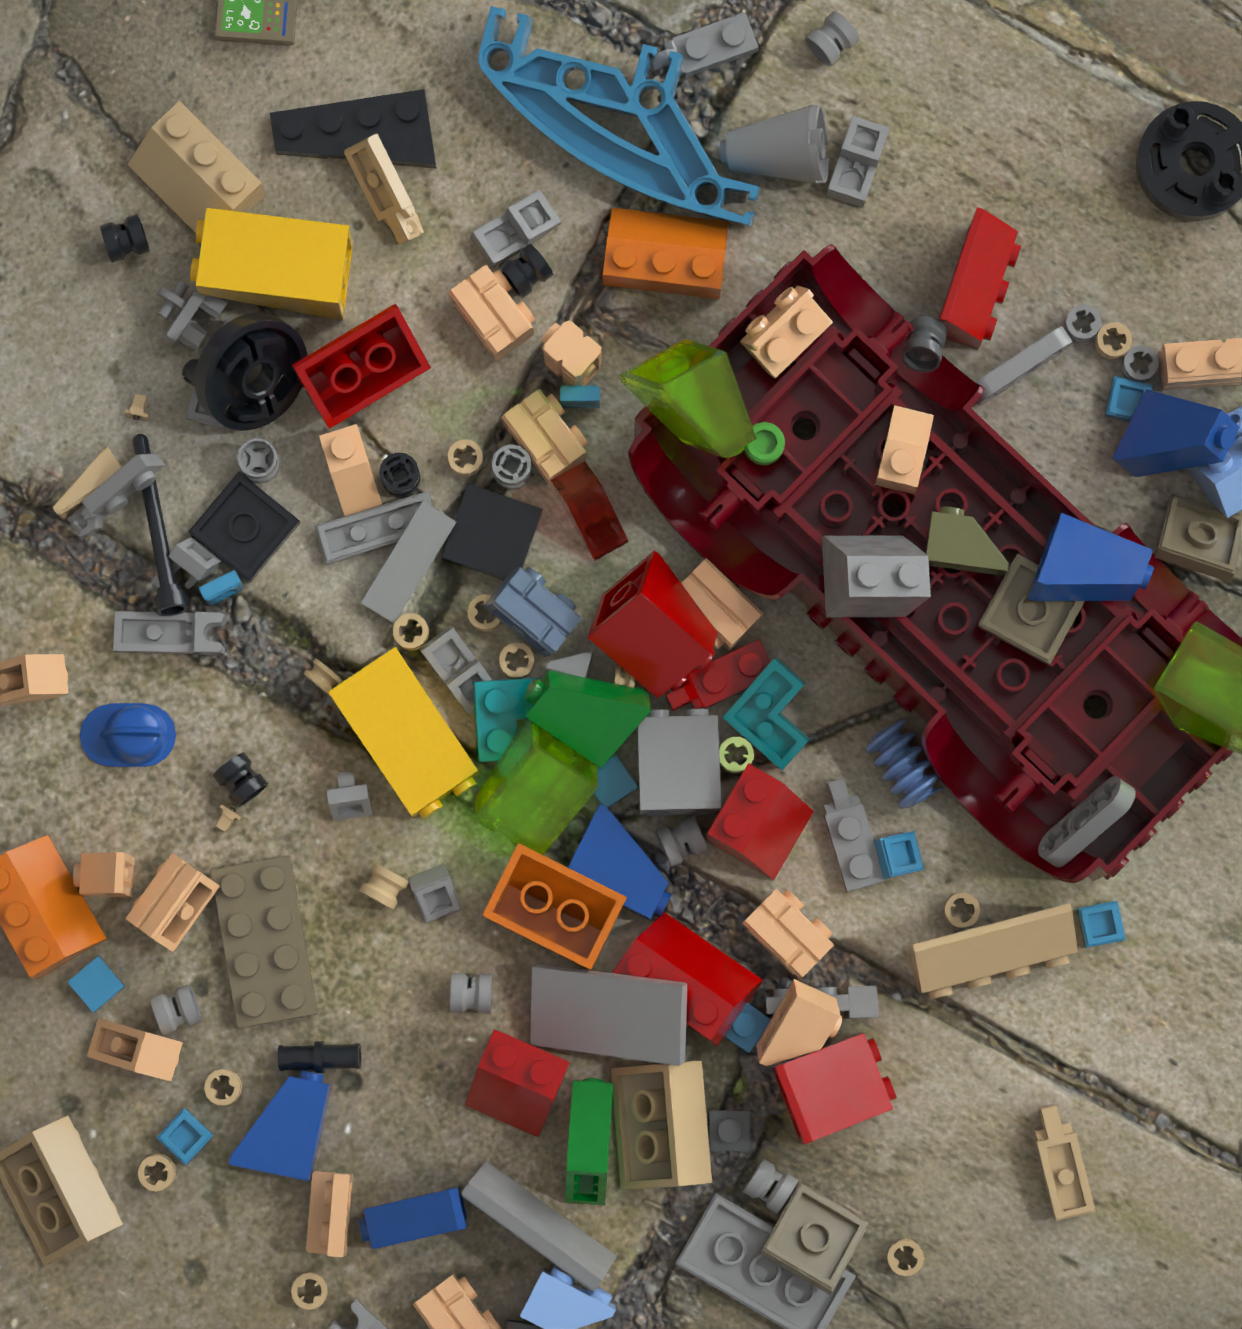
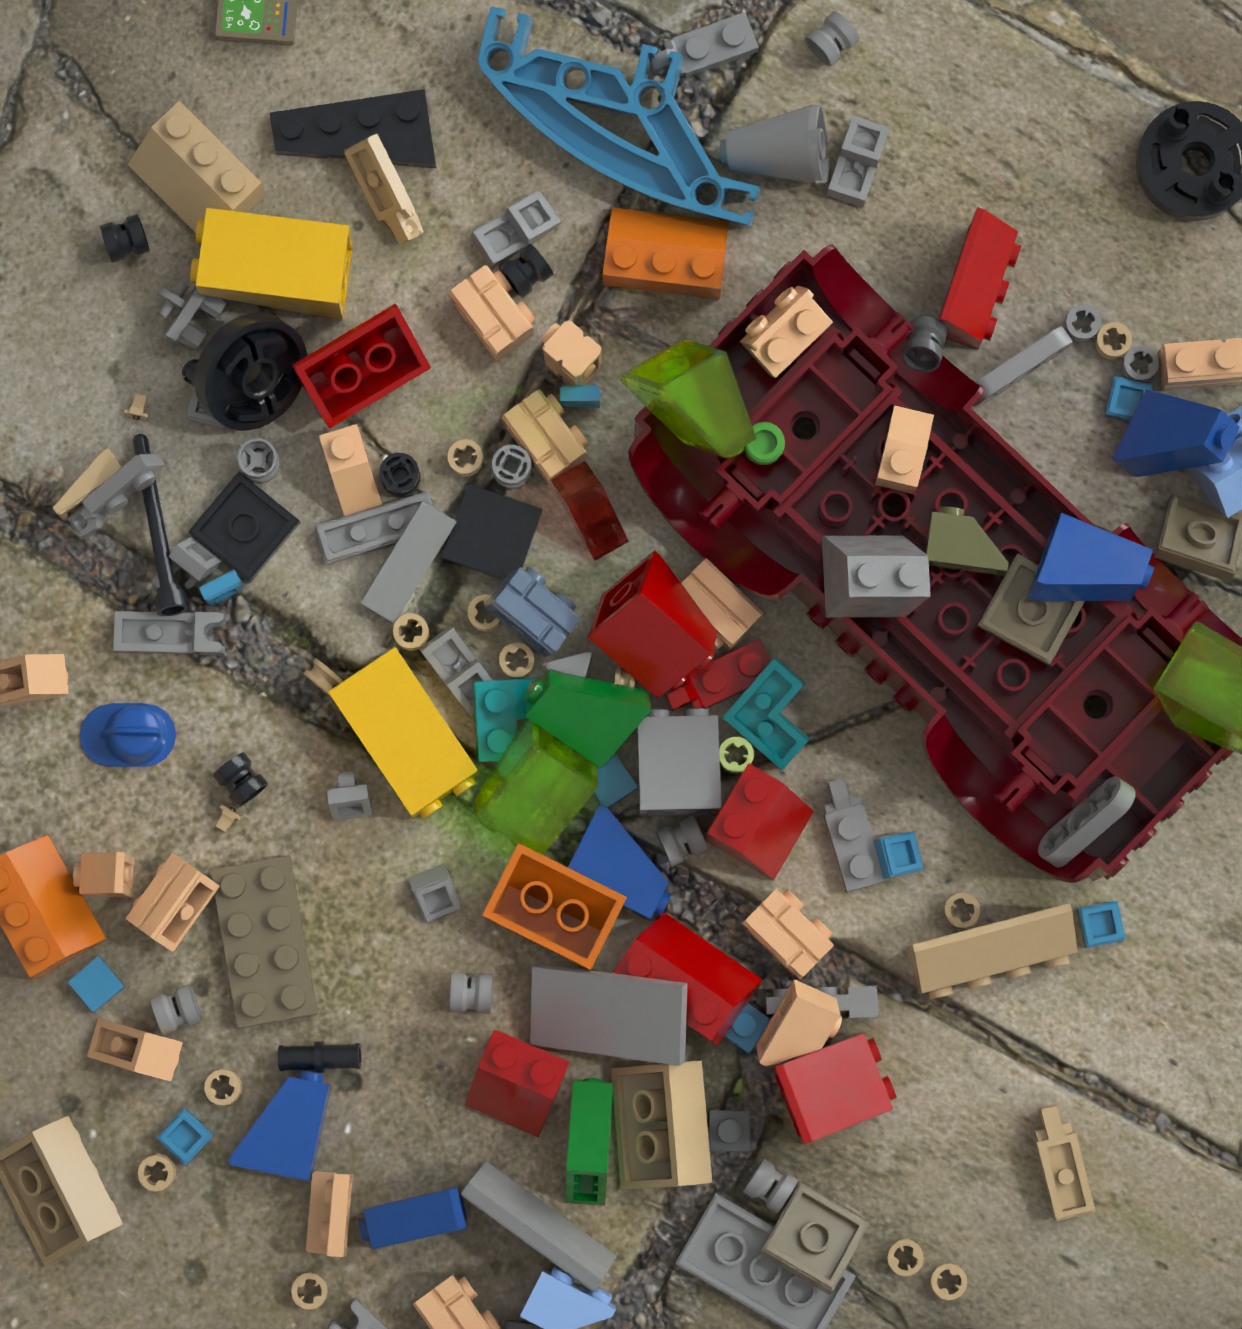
(384, 886): tan wheel -> none
(903, 765): medium blue piece -> none
(953, 1271): none -> tan bush

